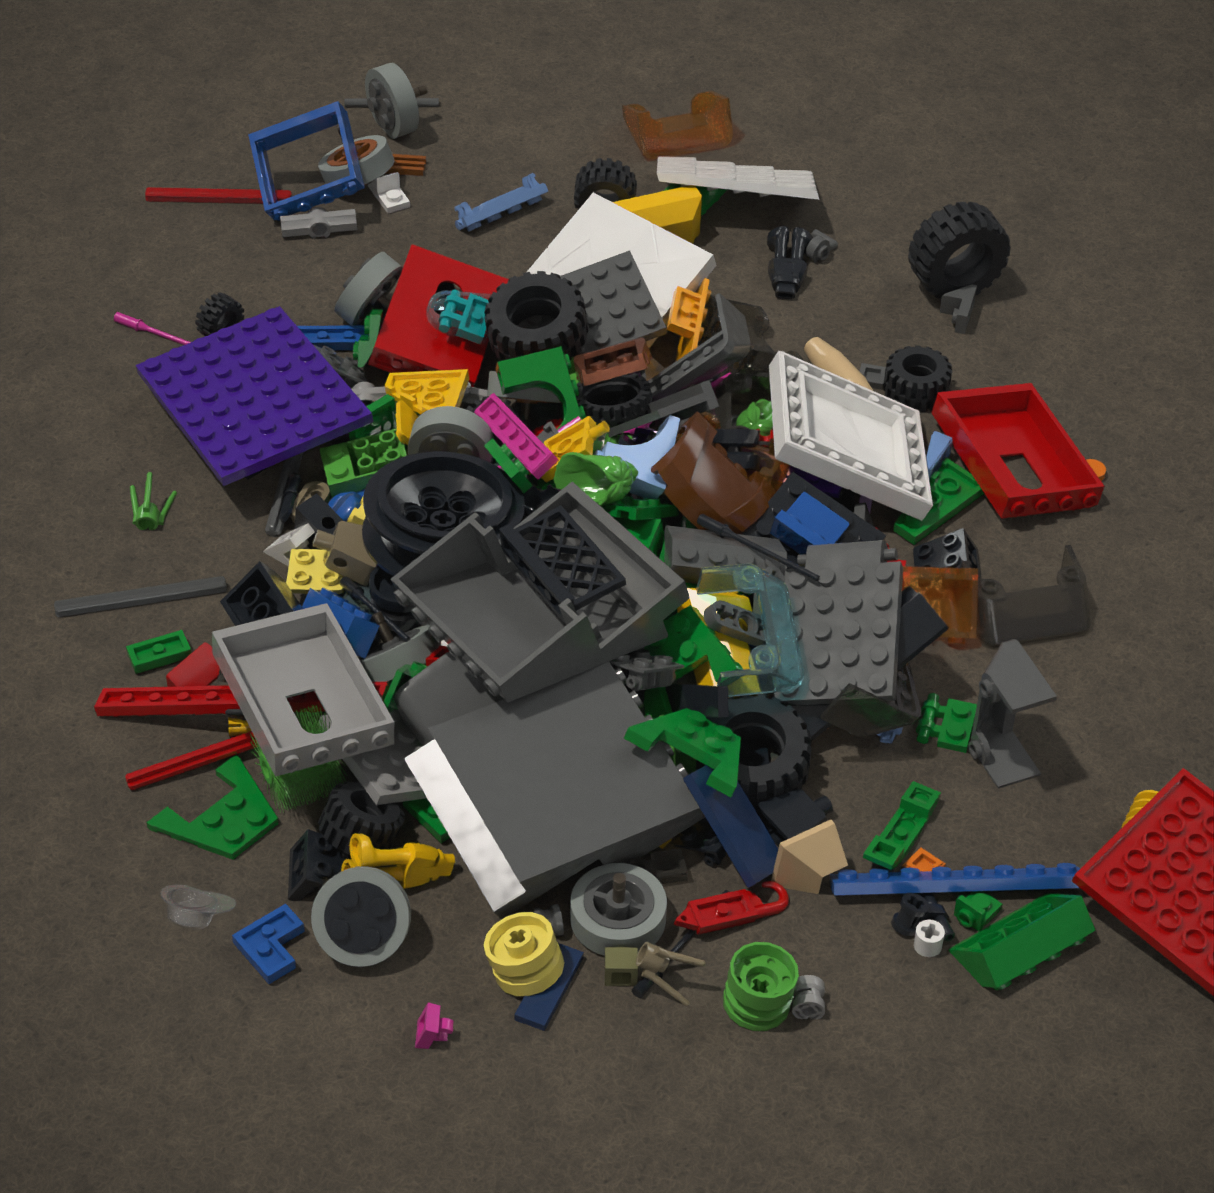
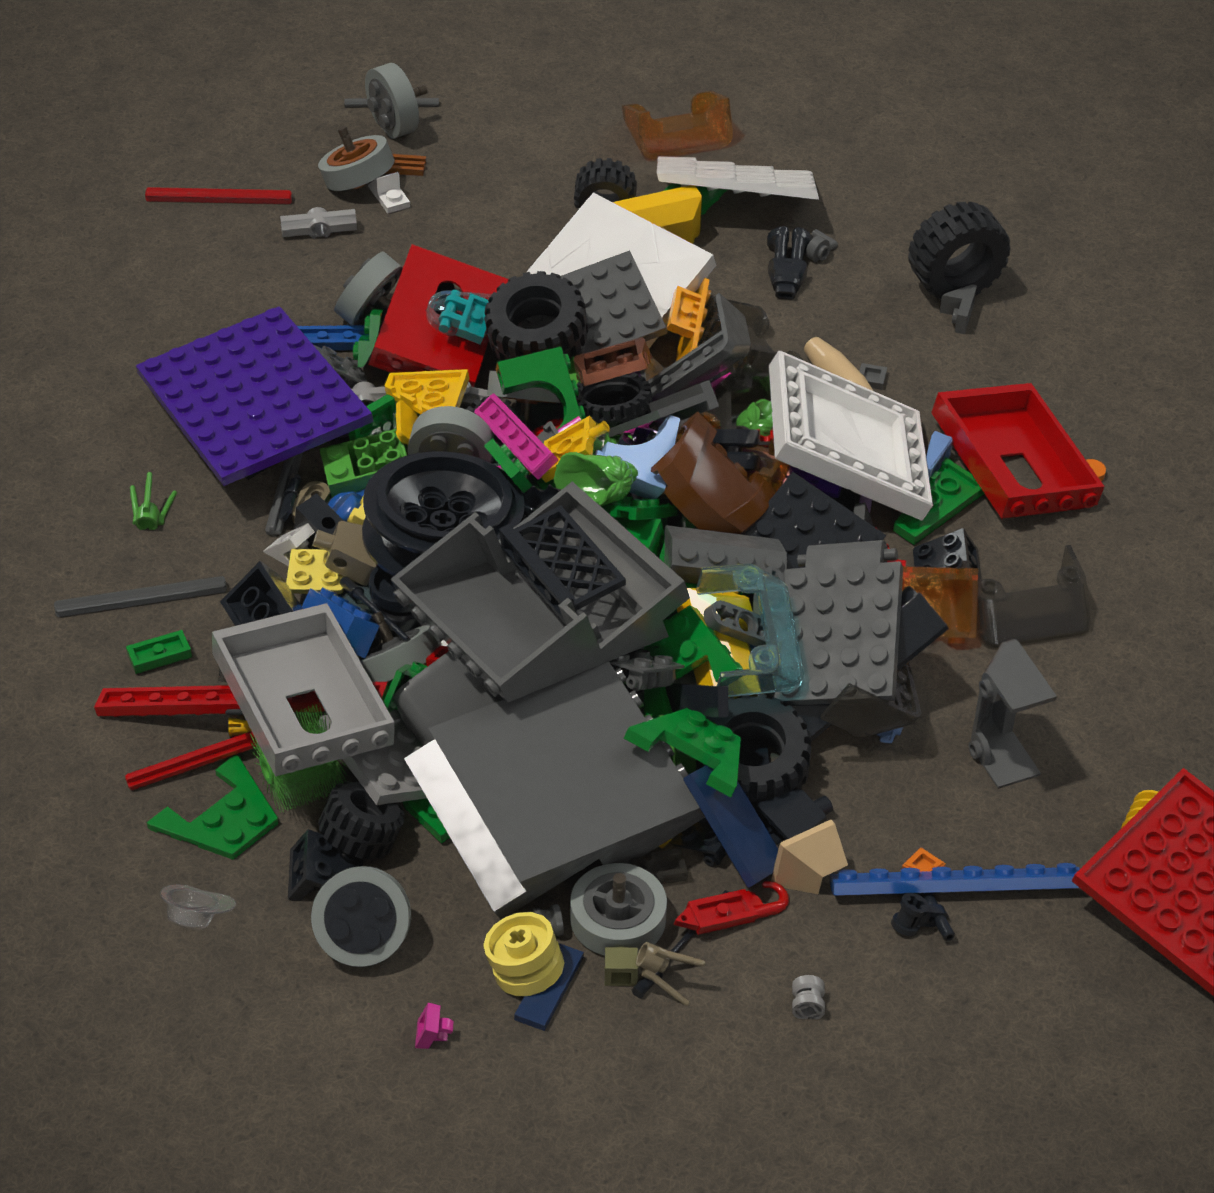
(141, 326): dark pink piece -> none
(195, 670): red slope -> none
(218, 313): black tyre -> none
(264, 939): blue plate -> none
(295, 129): blue window -> none
(414, 861): yellow piece -> none
(511, 201): medium blue piece -> none
(724, 531): black piece -> none
(760, 986): bright green wheel -> none
(808, 524): blue bracket -> none
(904, 827): green slope -> none
(917, 376): black tyre -> none
(924, 931): white piece -> none
(956, 724): green plate -> none
(976, 909): green bracket -> none
(1024, 939): green slope -> none

